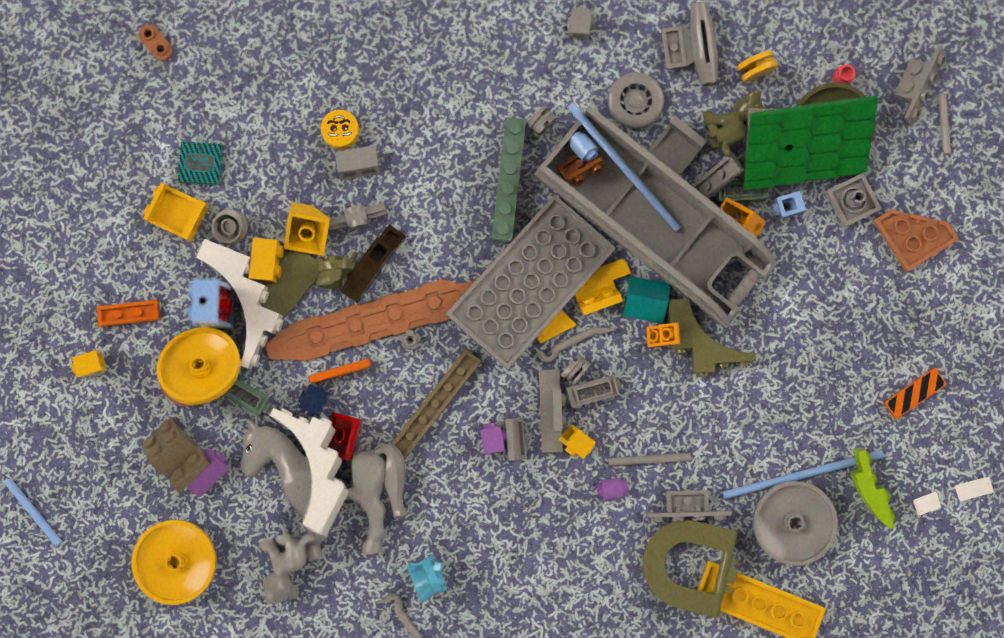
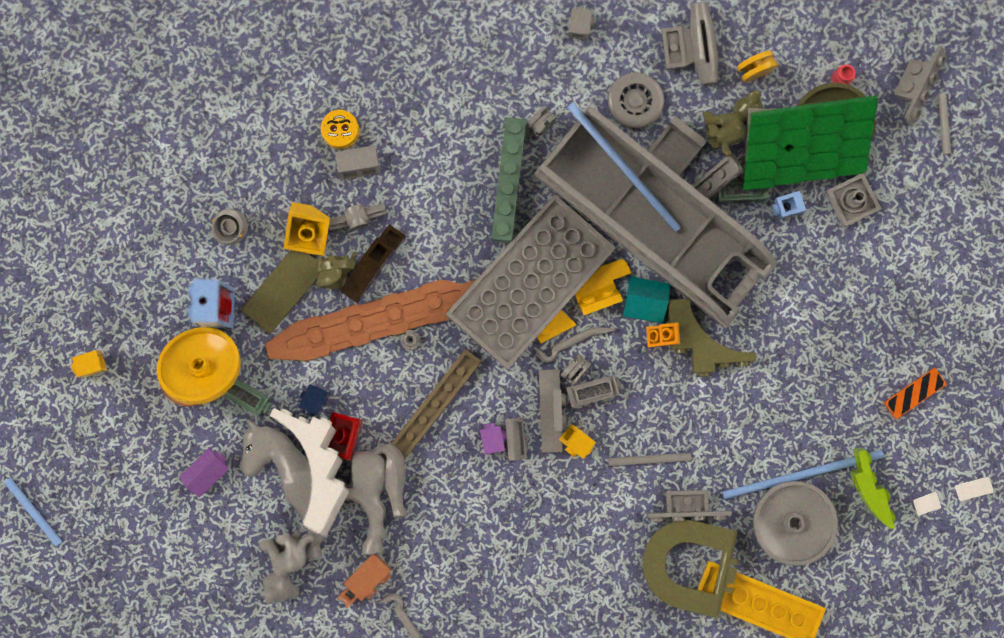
(128, 313): orange tile -> none
(154, 42): nougat plate -> none
(174, 562): yellow dish -> none
(175, 212): yellow panel -> none
(175, 454): dark tan bracket -> none
(200, 163): tile -> none
(251, 294): white arch -> none
(265, 260): yellow brick -> none
(340, 371): orange tile -> none
(365, 579): none -> nougat brick
(427, 577): medium azure hair -> none
(576, 171): dark orange bracket -> none
(583, 147): light blue brick -> none
(612, 489): medium lavender brick -> none
(747, 217): light orange torso -> none
(914, 236): nougat plate -> none

